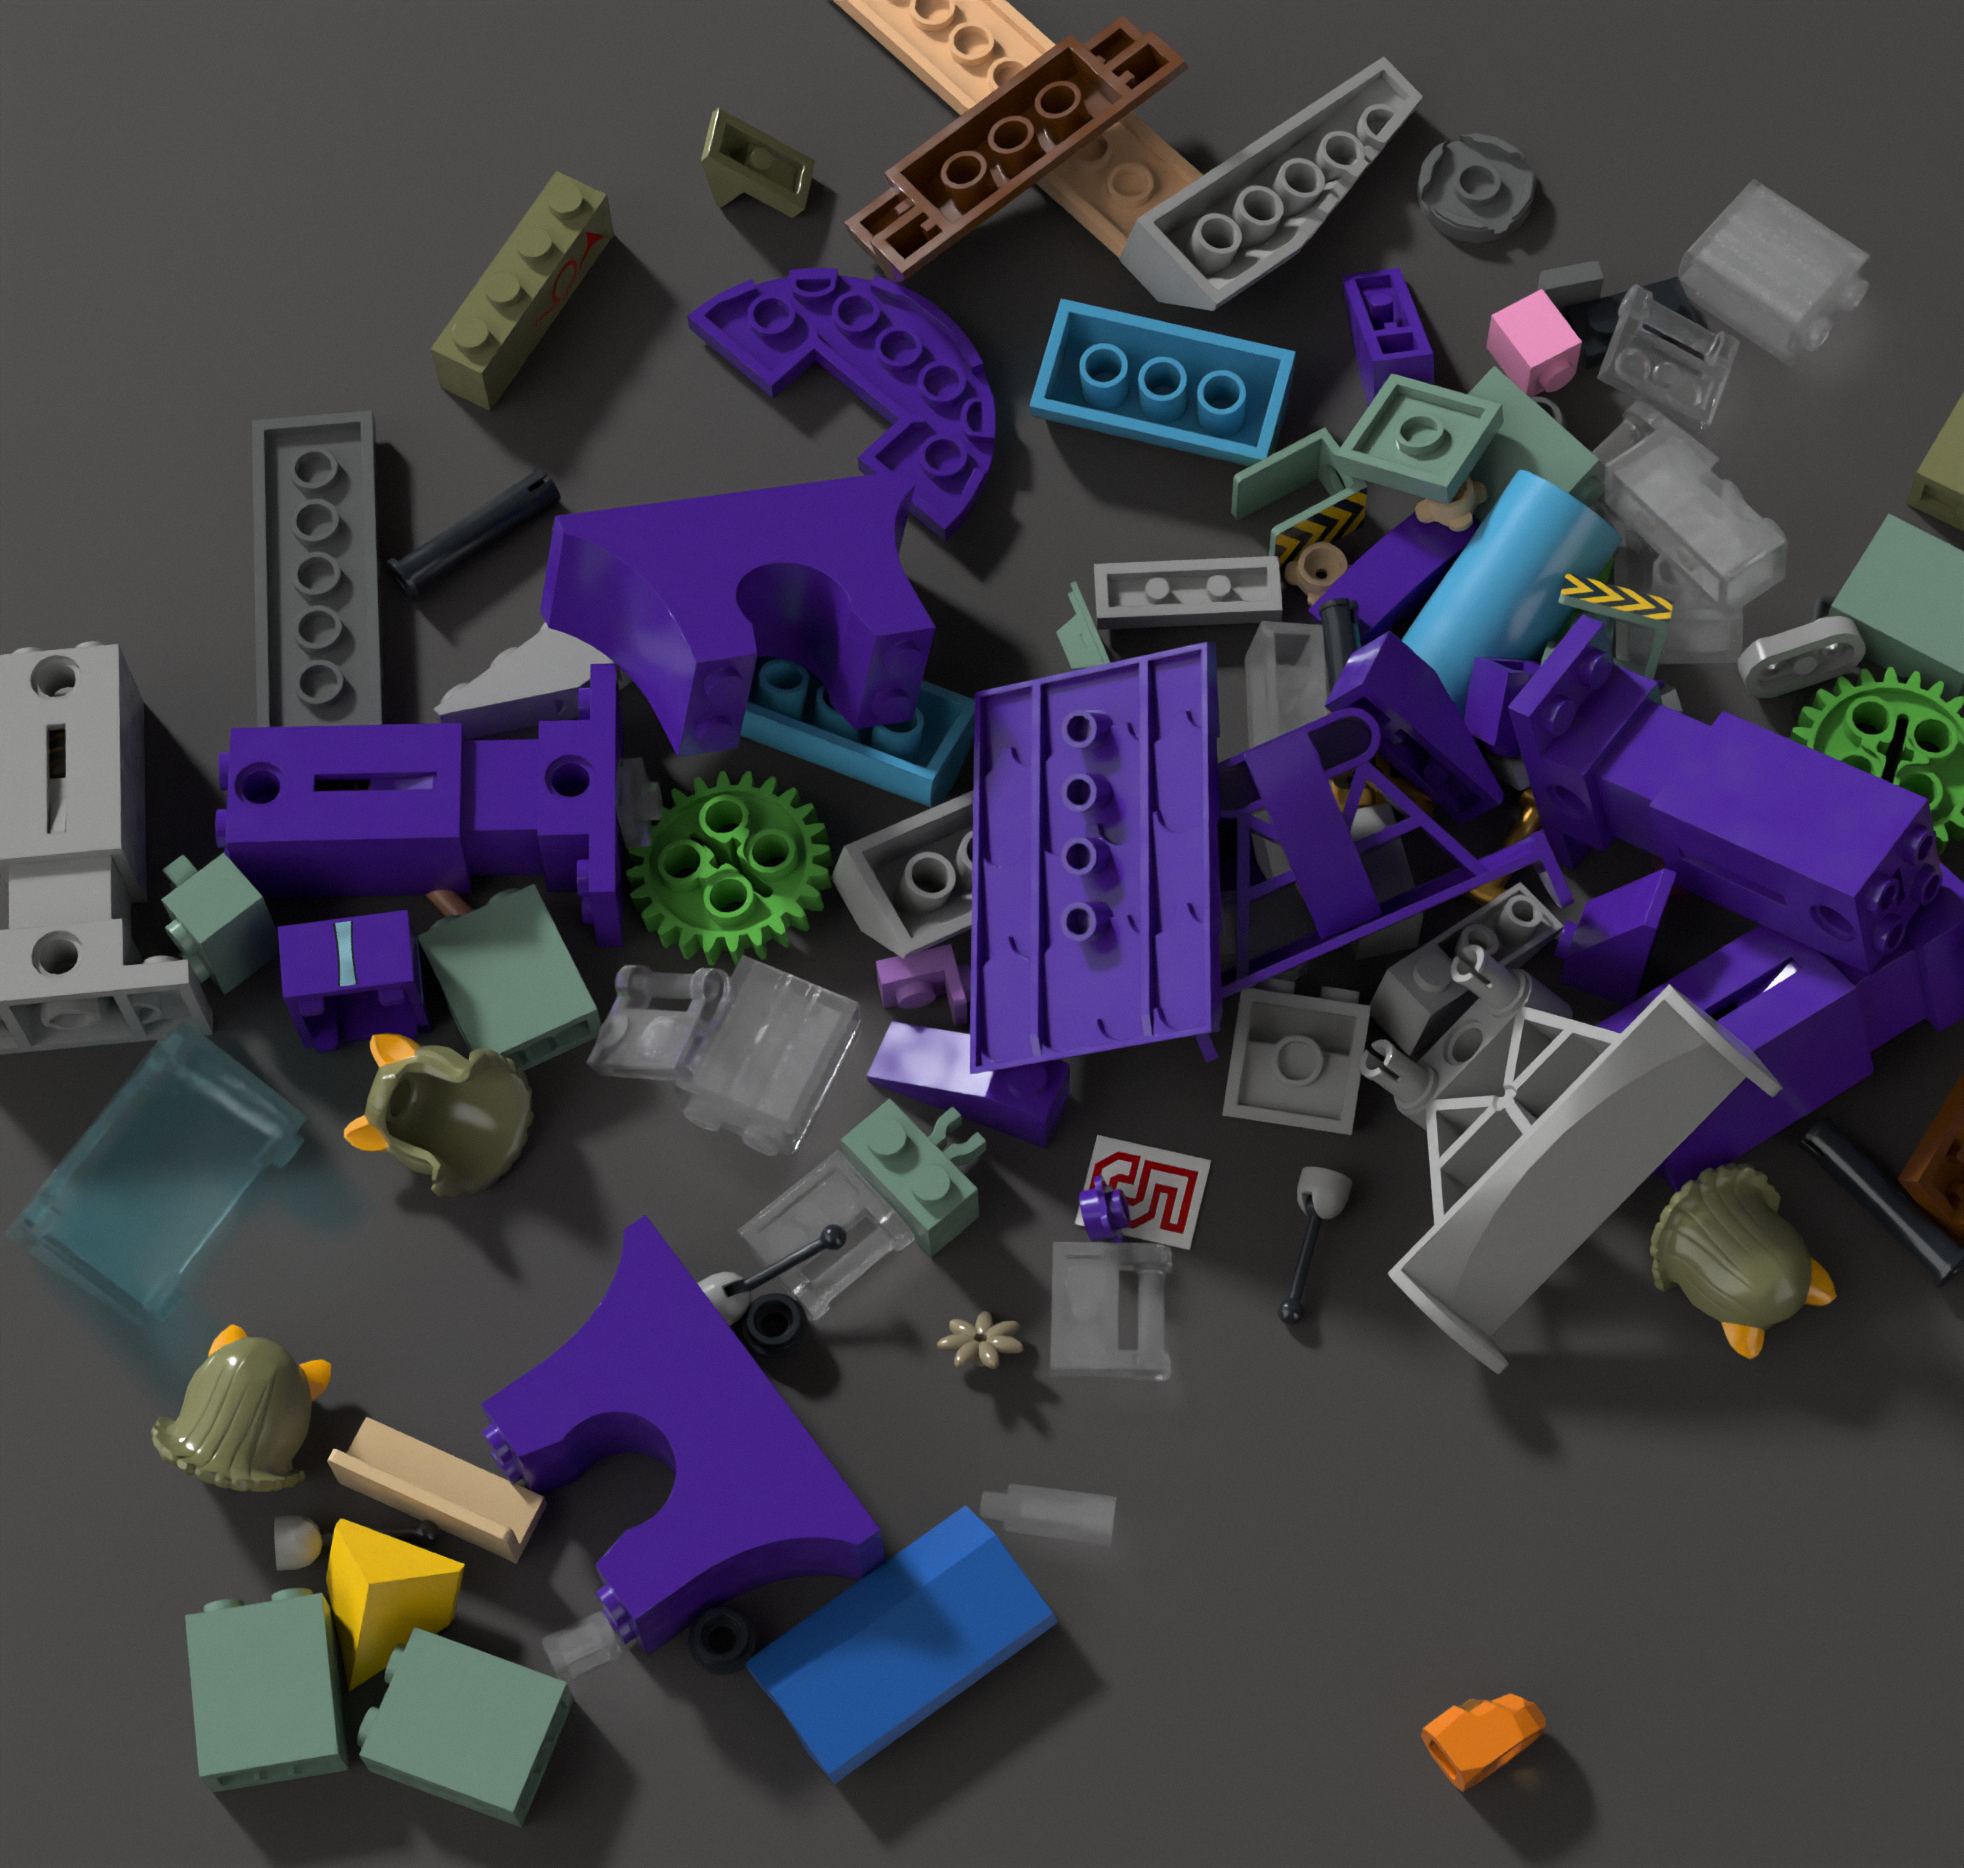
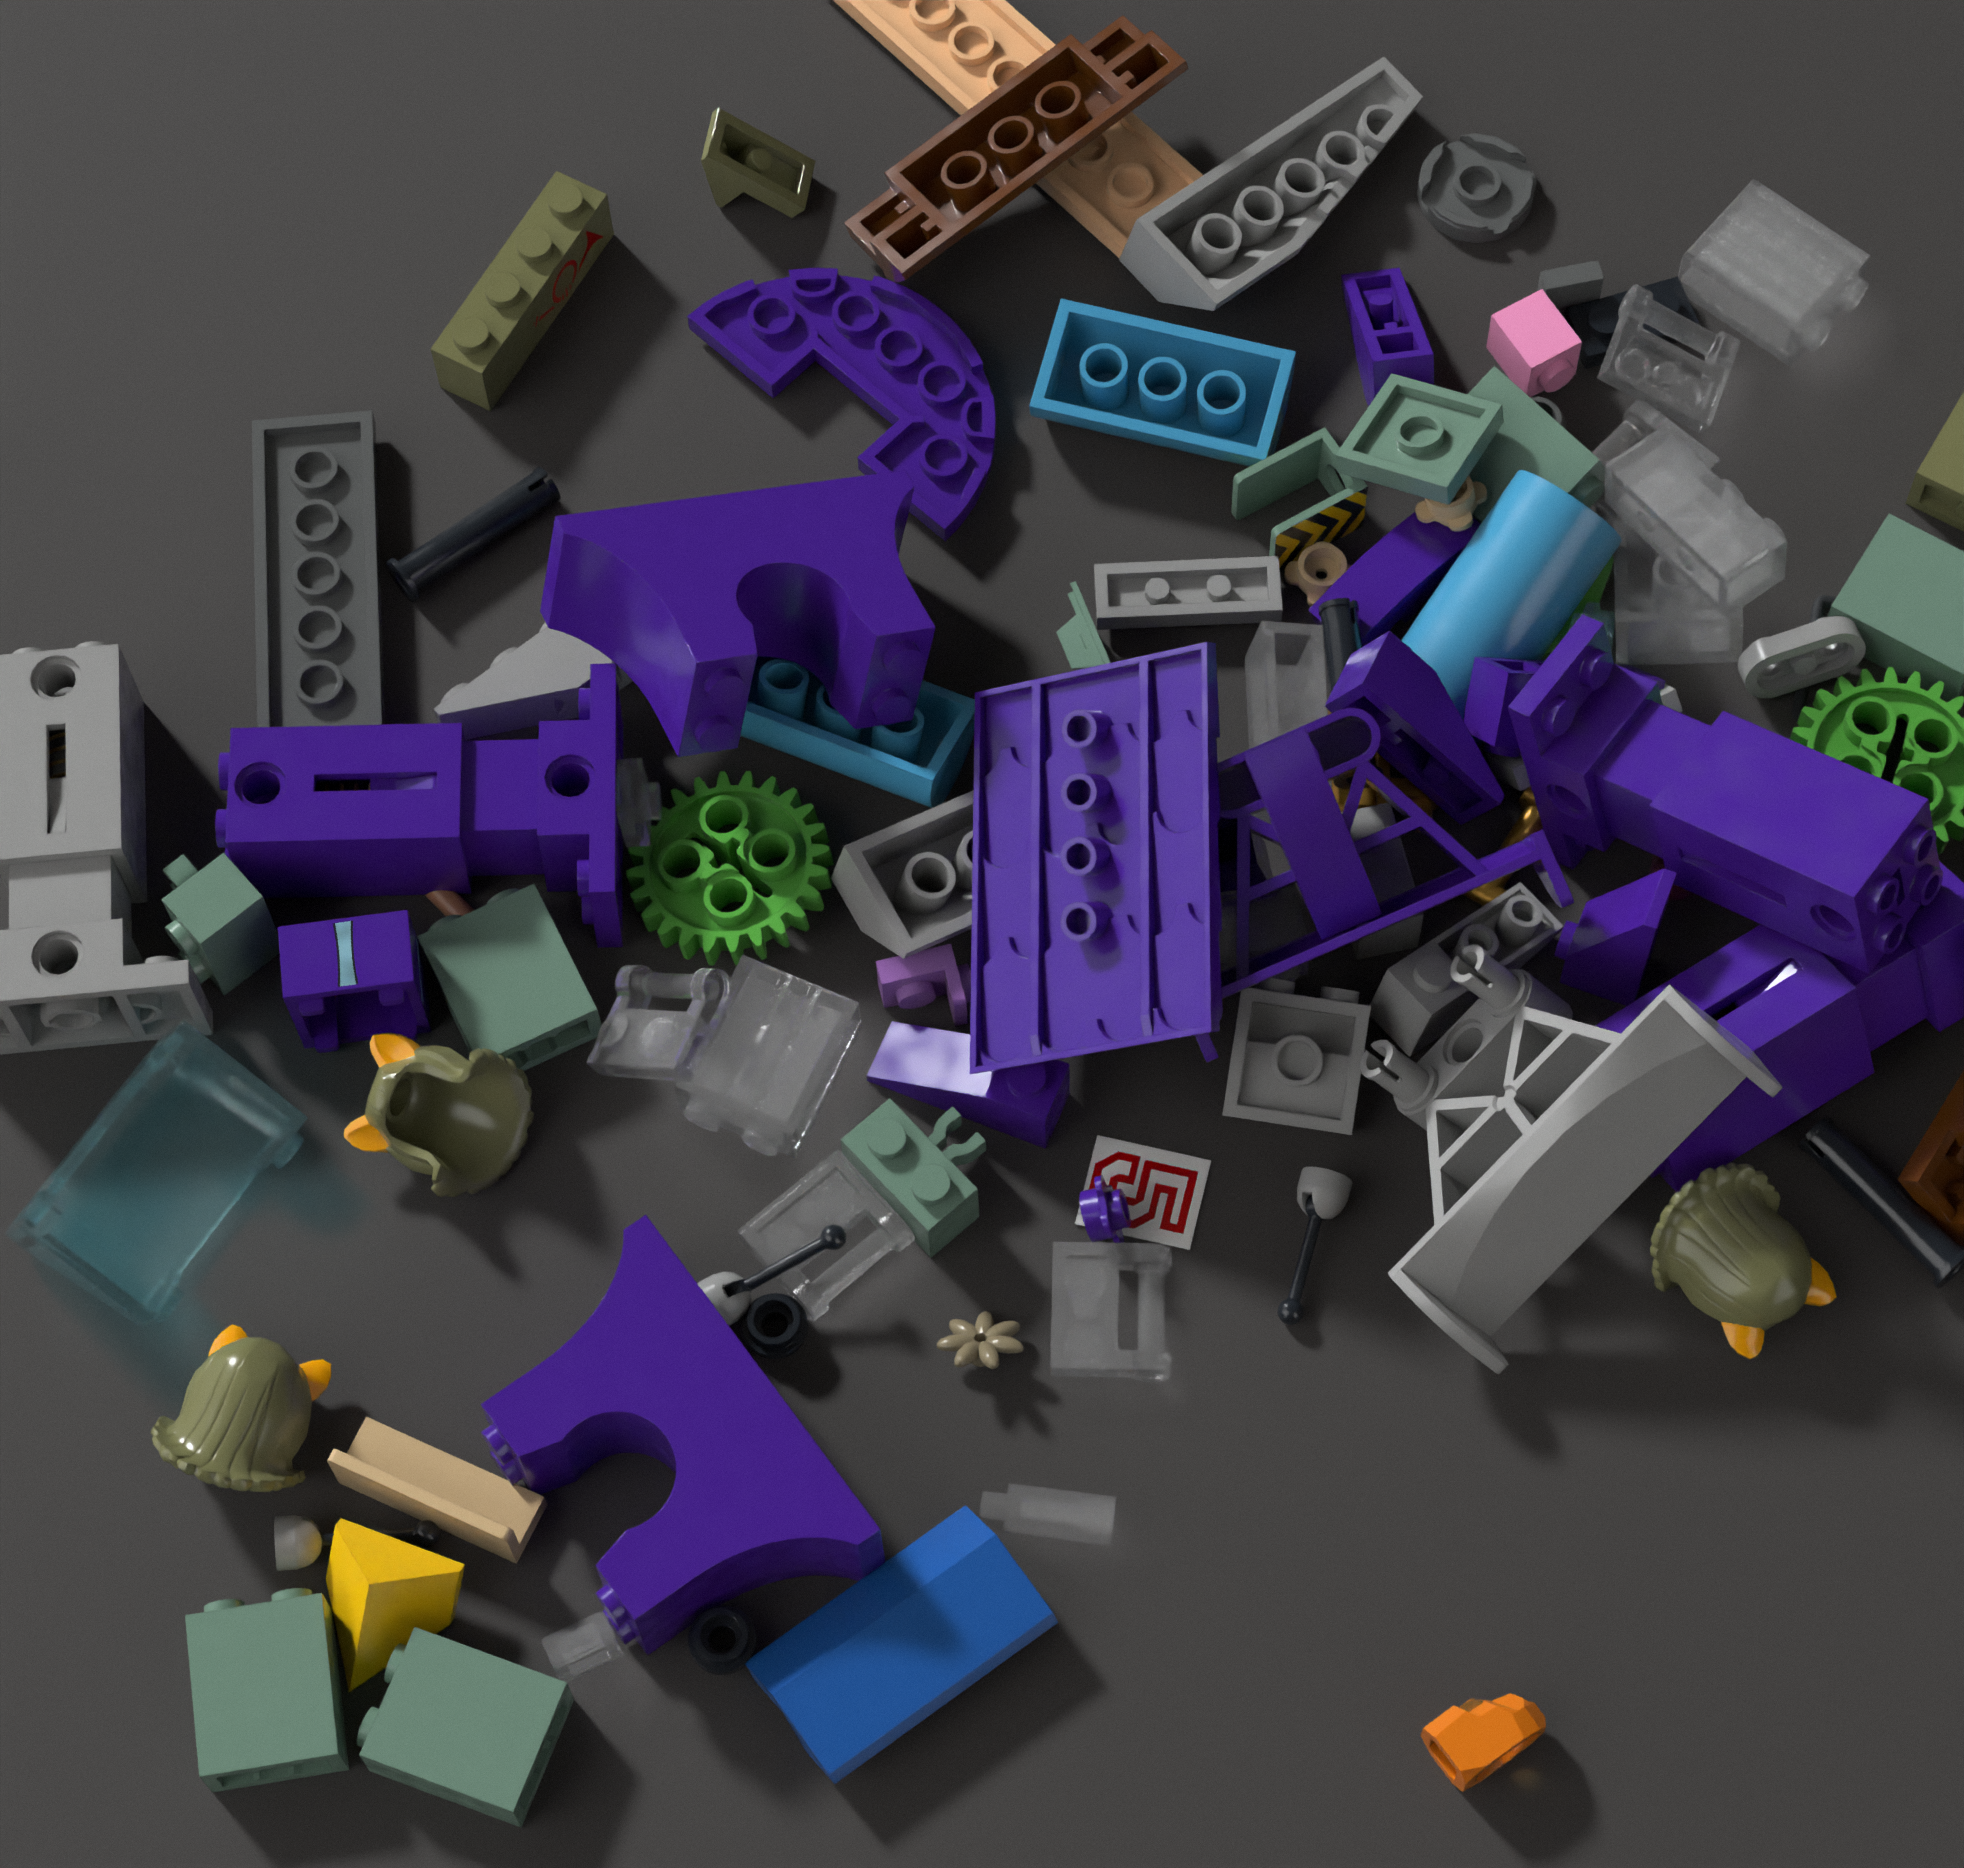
(1623, 605): piece -> none

